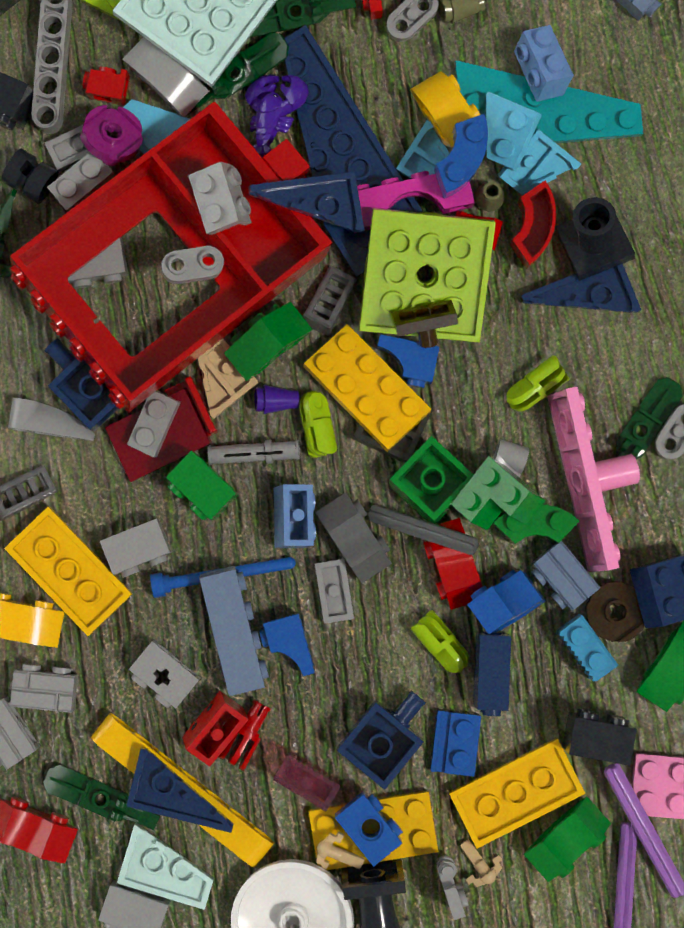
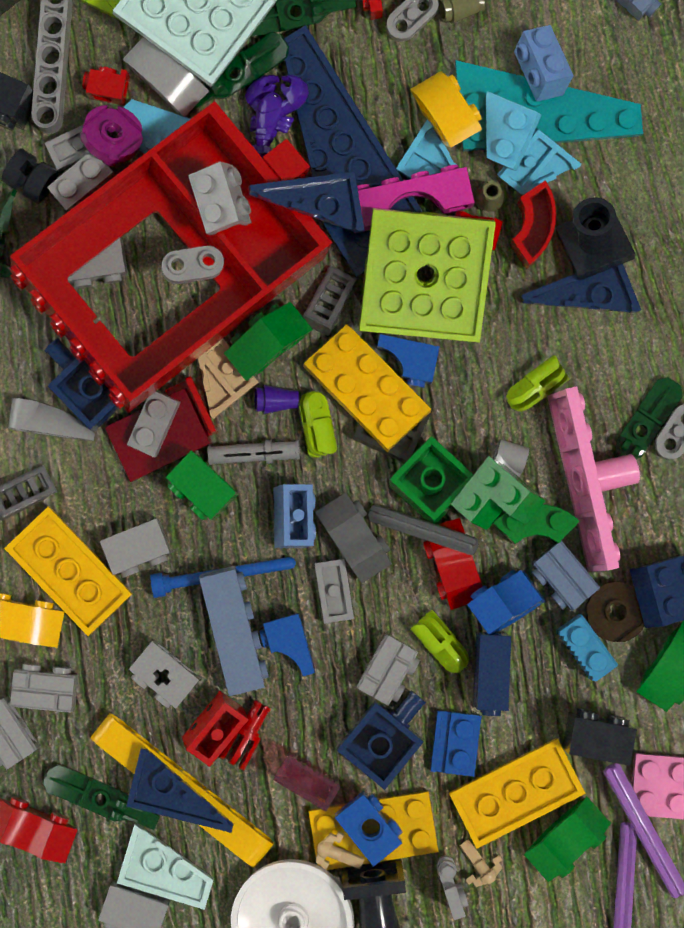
(387, 670): none -> light grey brick
(425, 321): dark brown tile -> none
(466, 156): blue brick -> none

